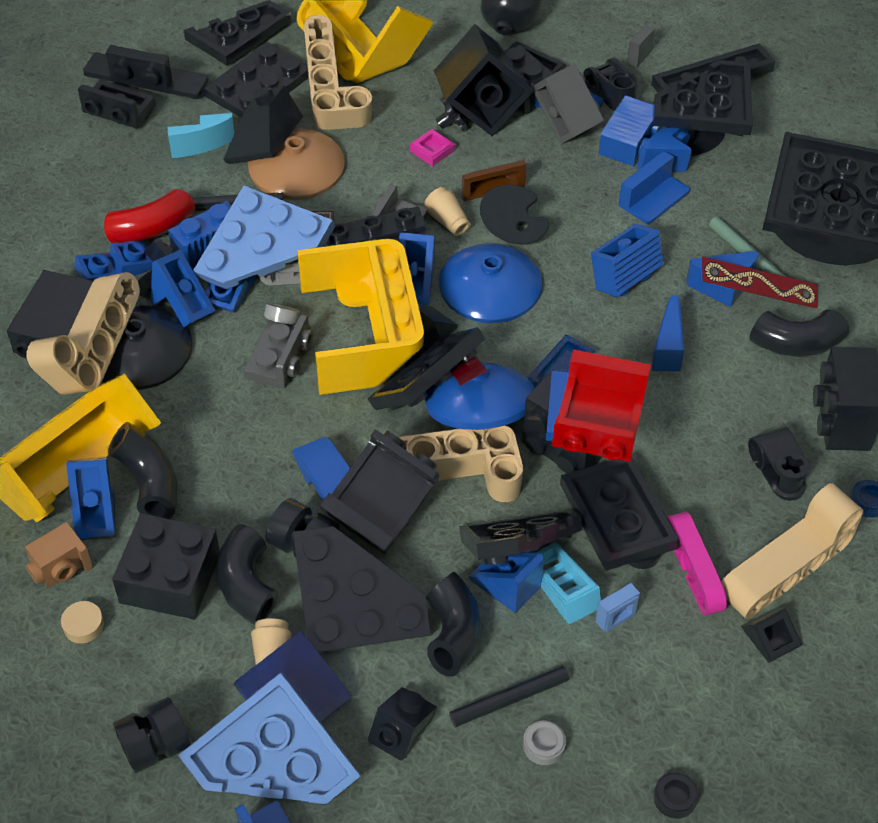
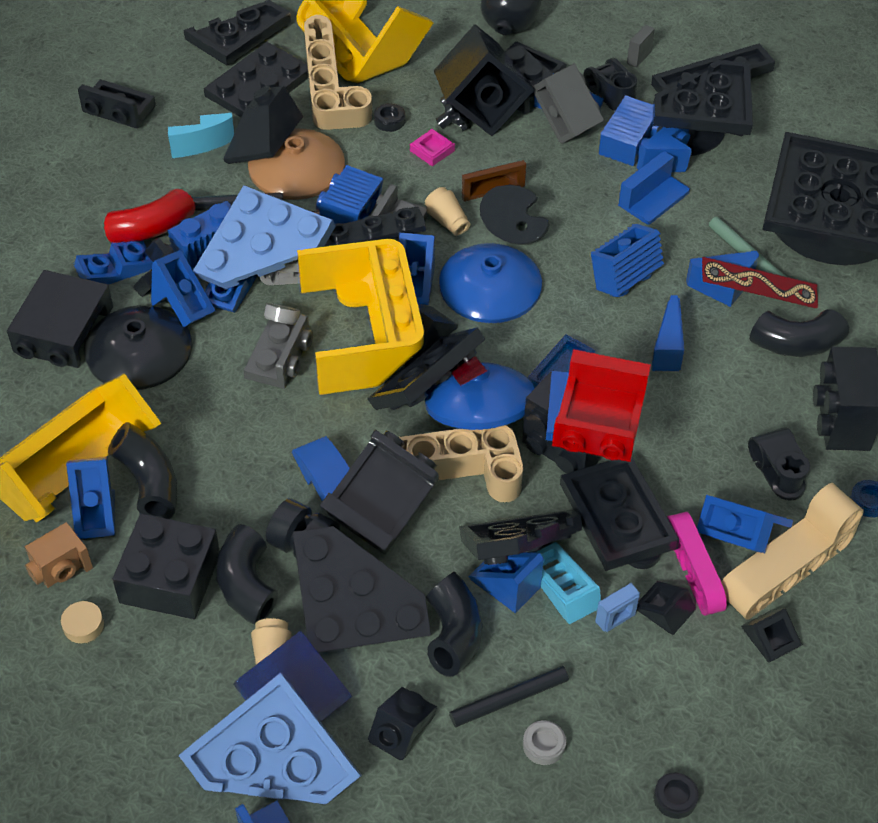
(81, 359): tan beam -> none
(144, 71): black bracket -> none
(151, 735): black wheel -> none
(350, 196): none -> blue brick
(389, 117): none -> black tile
(667, 606): none -> black slope
(738, 523): none -> blue panel

